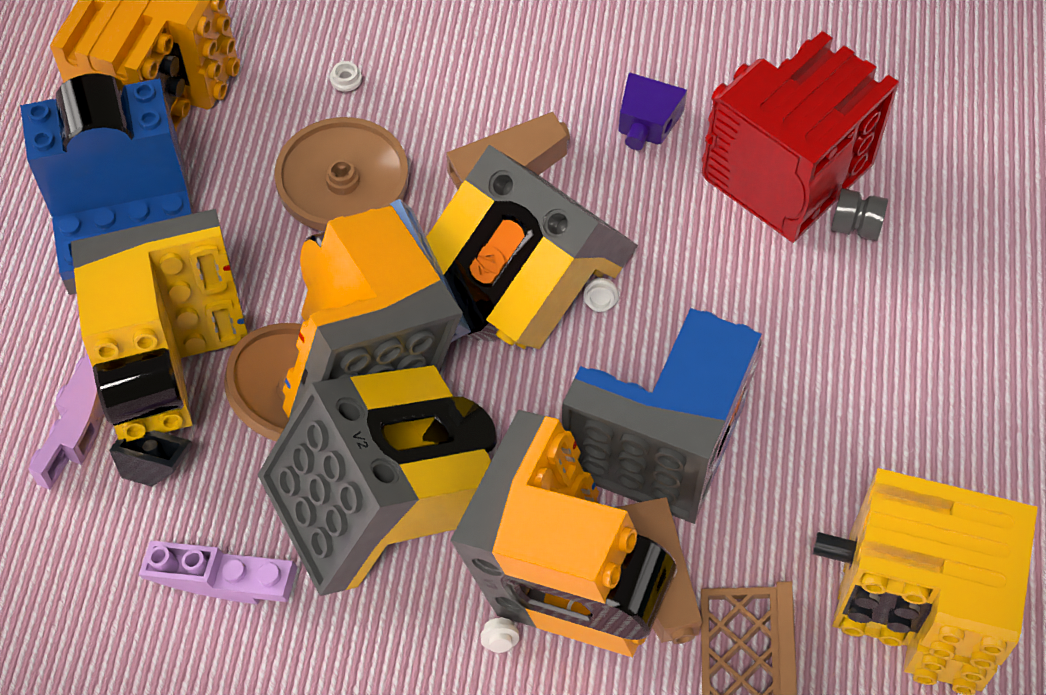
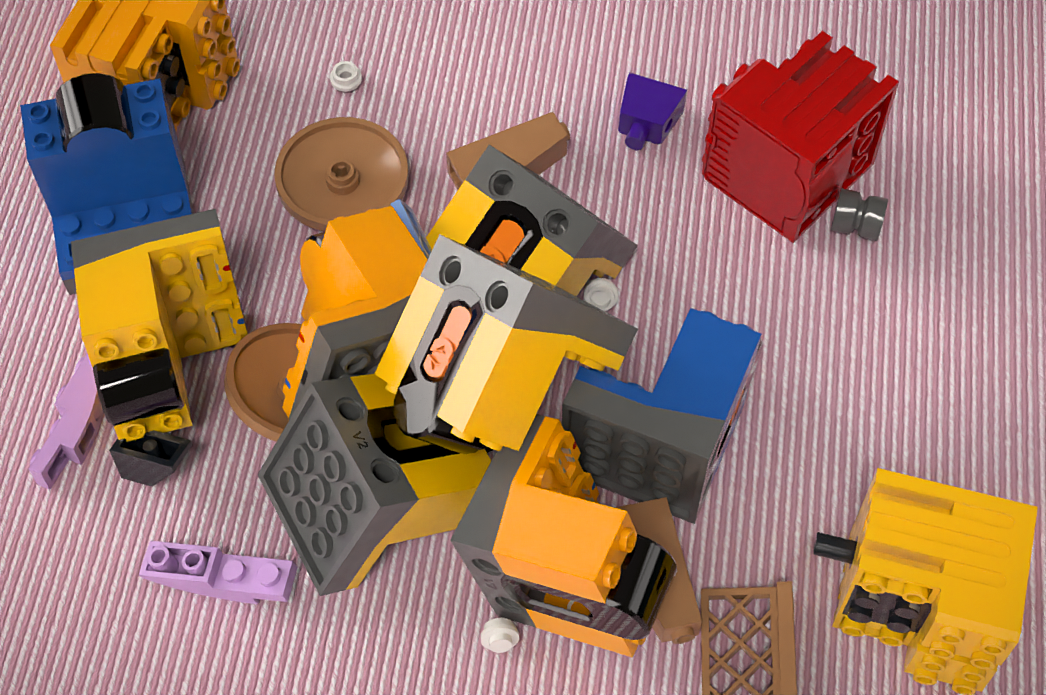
(485, 348): none -> piece

